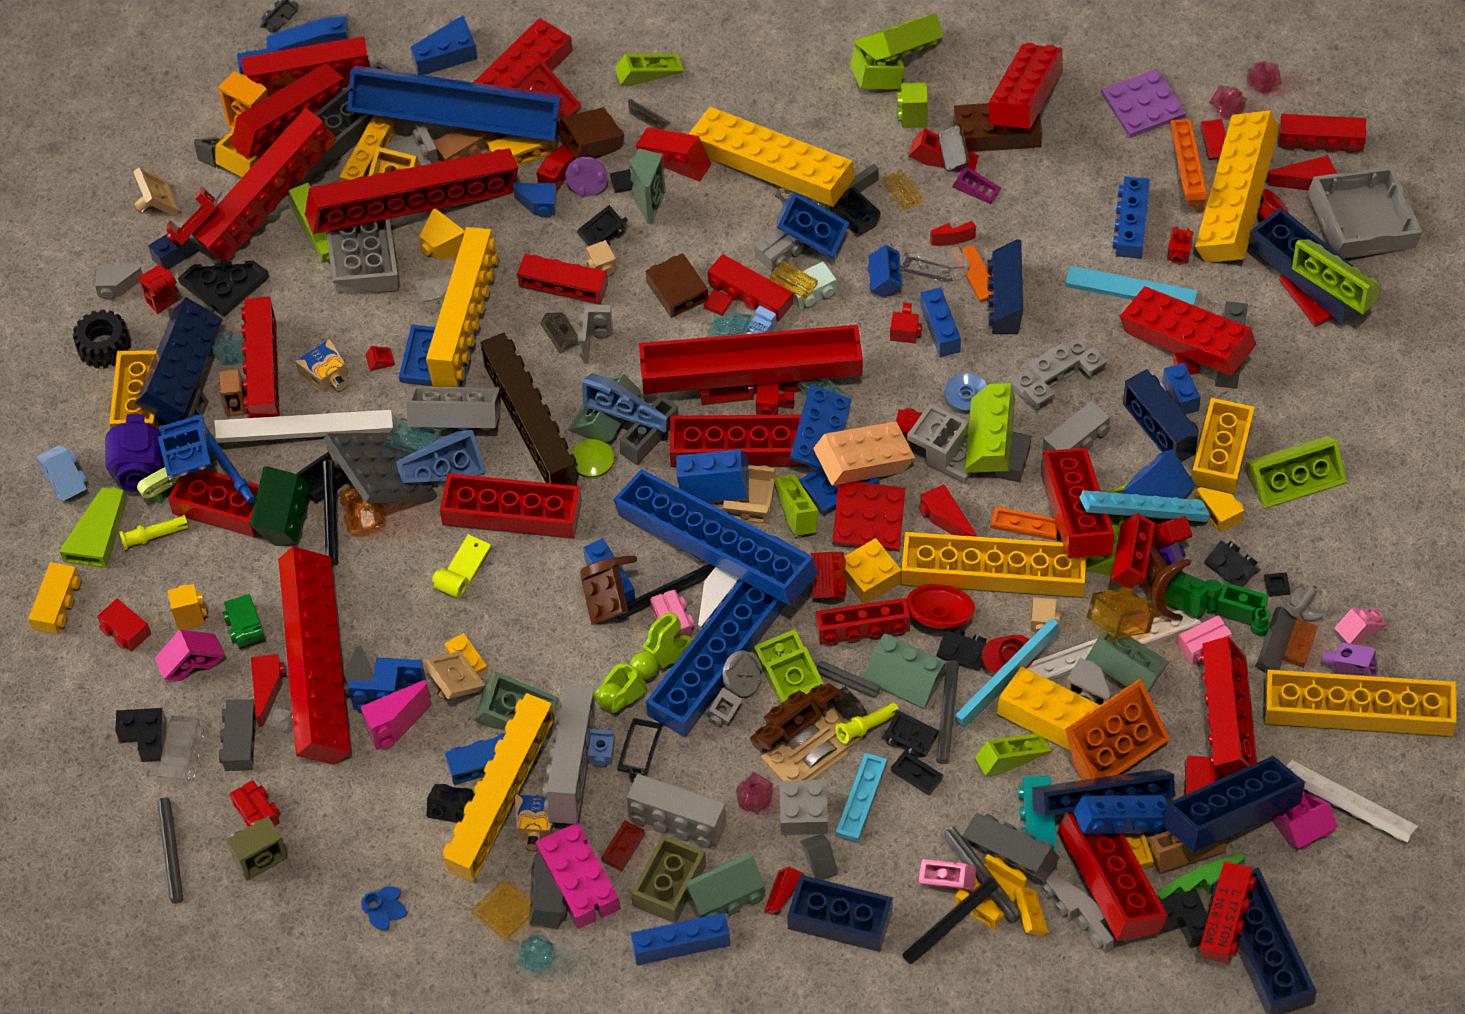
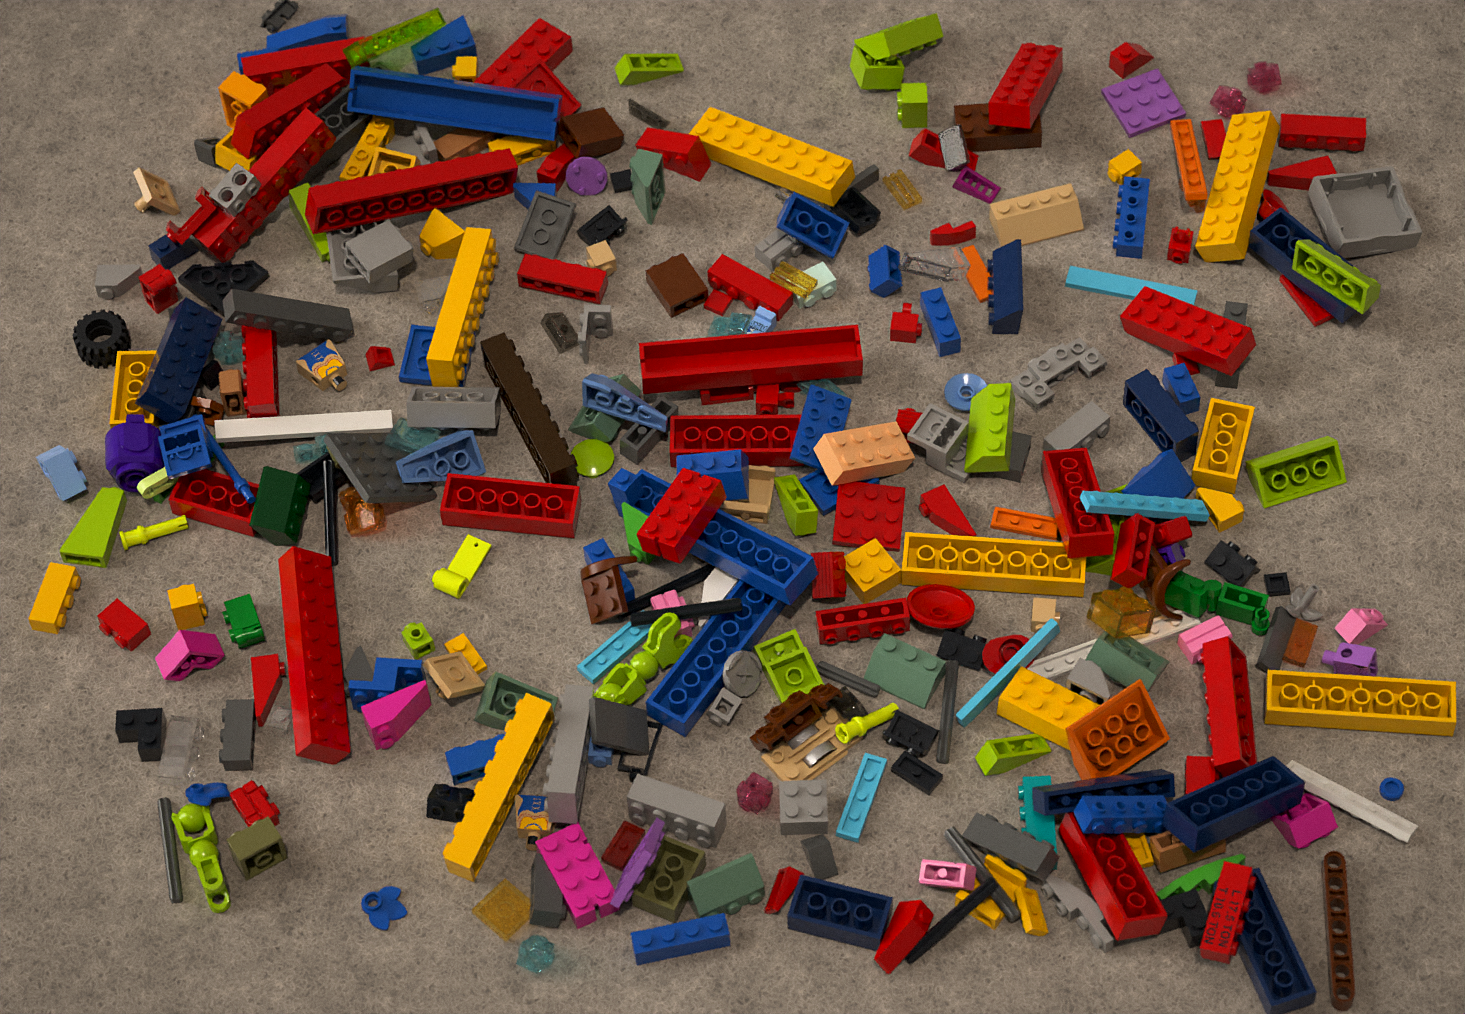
(203, 794): none -> blue plate
(203, 851): none -> lime piece
(209, 409): none -> dark orange bracket
(210, 374): none -> black tile
(232, 187): none -> light grey brick
(287, 315): none -> dark grey brick
(310, 452): none -> clear light blue slope
(379, 251): none -> light grey brick
(394, 38): none -> clear neon green brick
(417, 640): none -> lime brick
(465, 69): none -> yellow brick
(545, 226): none -> dark grey tile
(613, 651): none -> medium azure plate
(619, 726): none -> dark grey tile
(626, 487): none -> blue brick
(633, 522): none -> bright green slope
(635, 868): none -> medium lavender plate
(681, 515): none -> red piece
(688, 611): none -> black axle
(903, 933): none -> red slope
(1037, 216): none -> tan slope
(1124, 165): none -> yellow brick
(1128, 59): none -> red slope
(1334, 940): none -> reddish brown beam
(1391, 789): none -> blue tile

